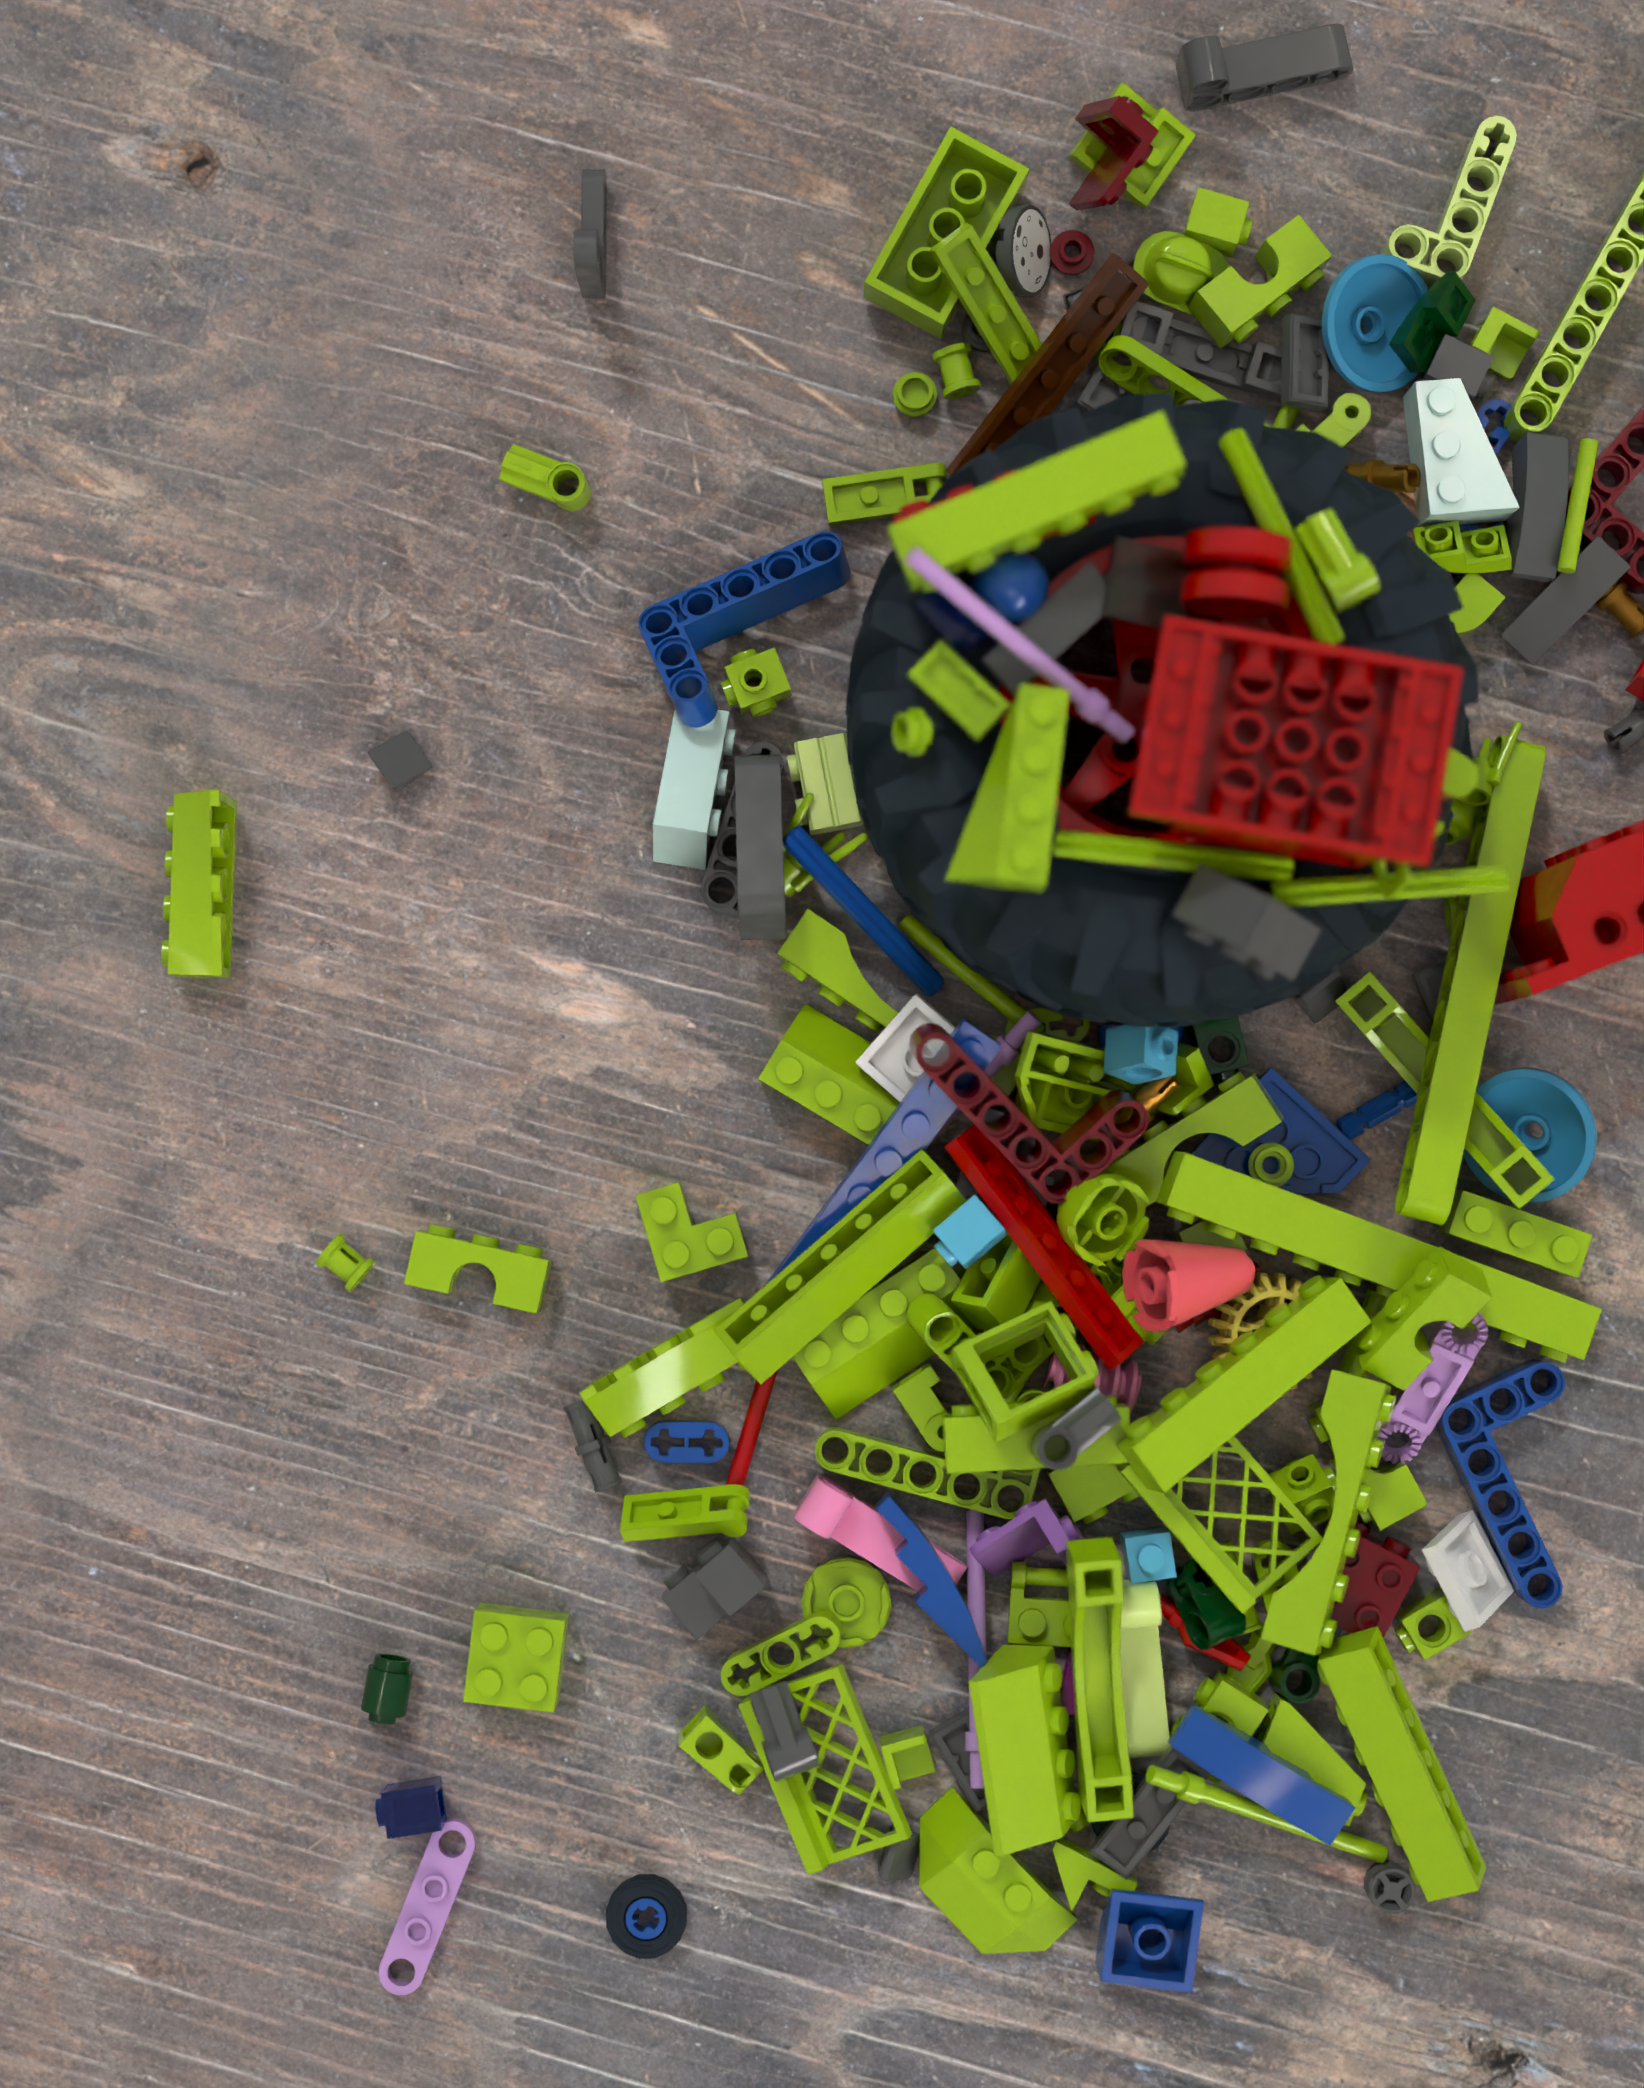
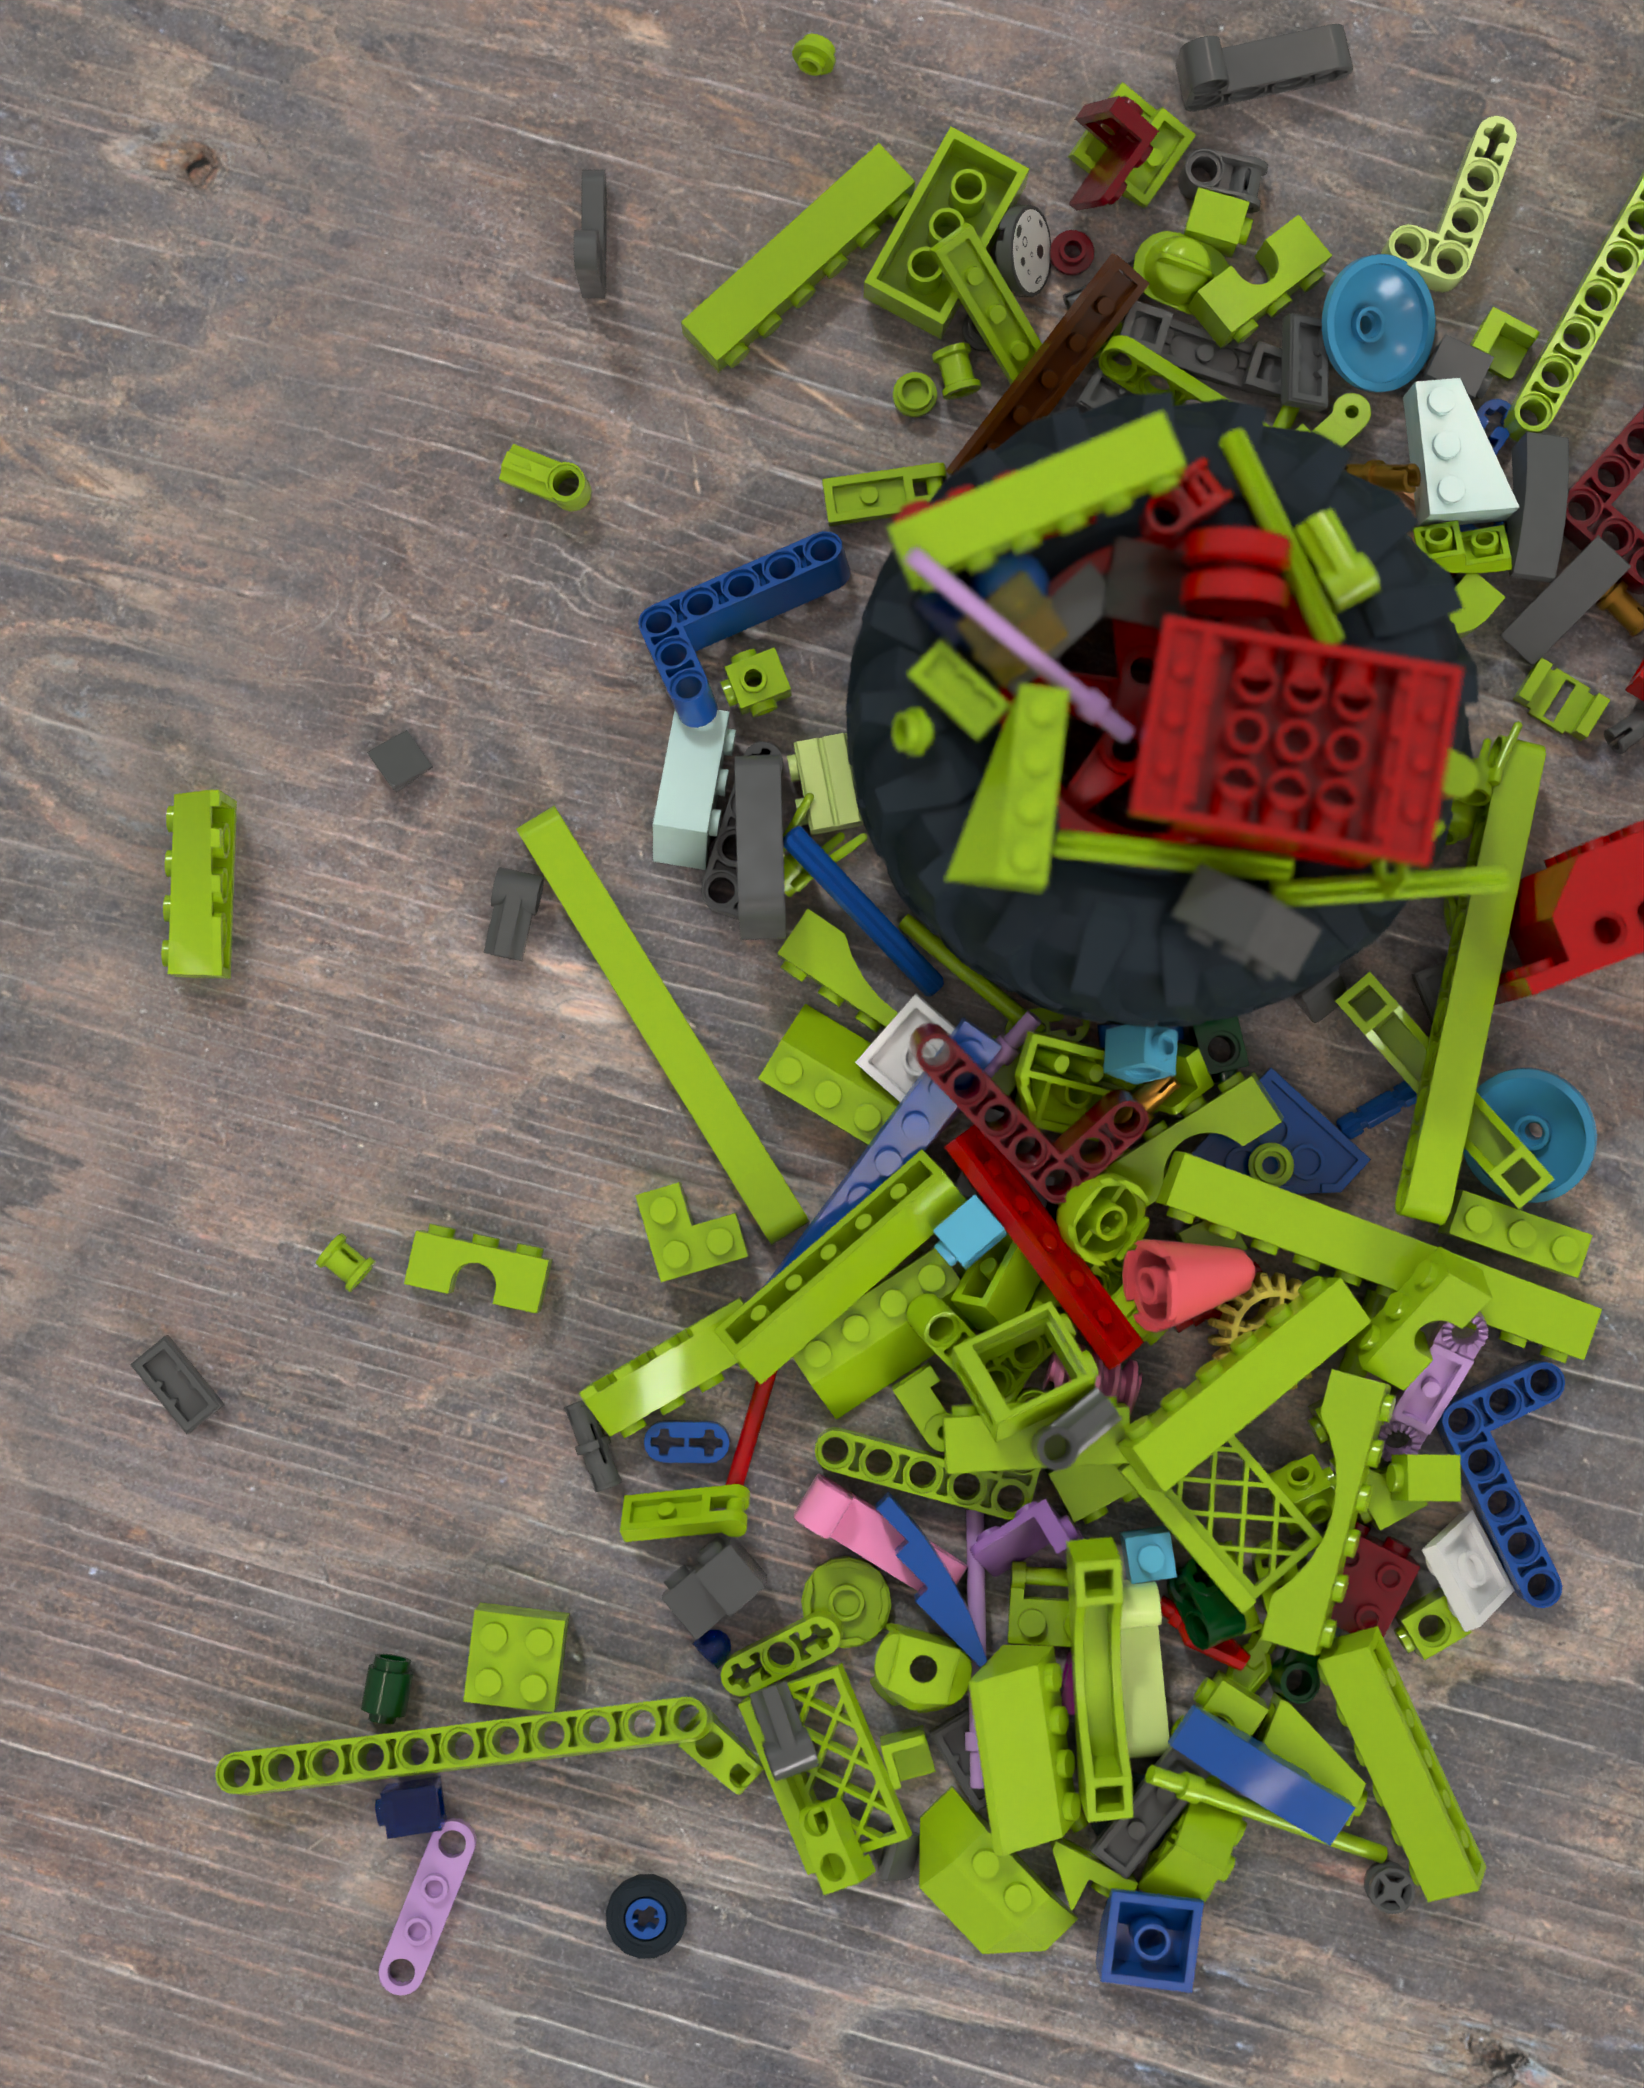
(177, 1384): none -> dark grey plate
(442, 1743): none -> lime beam
(514, 902): none -> dark grey piece
(662, 1025): none -> lime beam
(714, 1646): none -> clear blue hinge
(799, 258): none -> lime brick
(814, 55): none -> lime plate
(833, 1846): none -> lime leg
(893, 1676): none -> lime piece
(1027, 612): none -> clear yellow piece
(1190, 502): none -> red piece
(1194, 1852): none -> lime brick
(1227, 175): none -> dark grey piece
(1424, 1477): none -> lime brick
(1437, 313): dark green slope -> none
(1577, 505): lime bar -> none
(1579, 711): none -> lime piece

